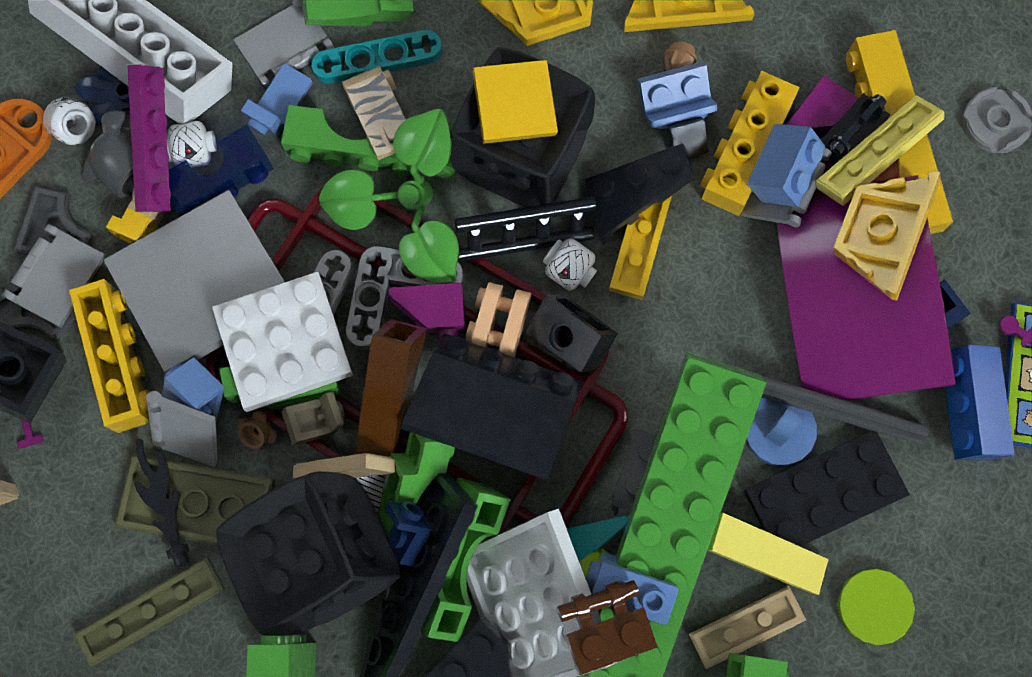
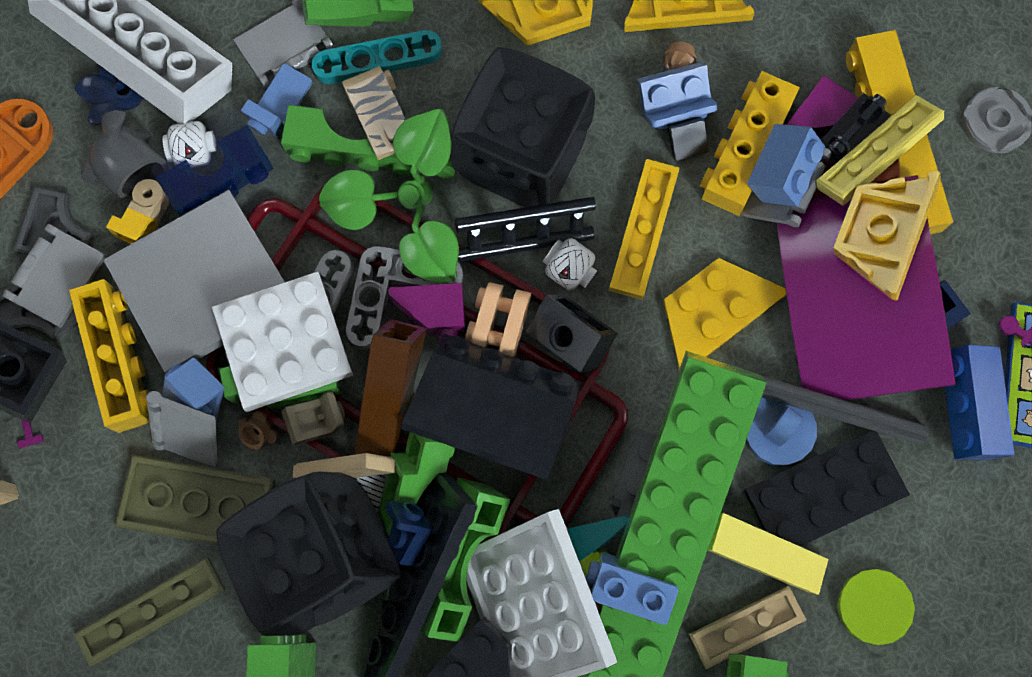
(69, 121): white head -> none
(149, 138): magenta plate -> none
(157, 499): black piece -> none
(514, 101): yellow tile -> none
(611, 639): reddish brown plate -> none
(636, 186): black wing -> none
(716, 307): none -> yellow wing

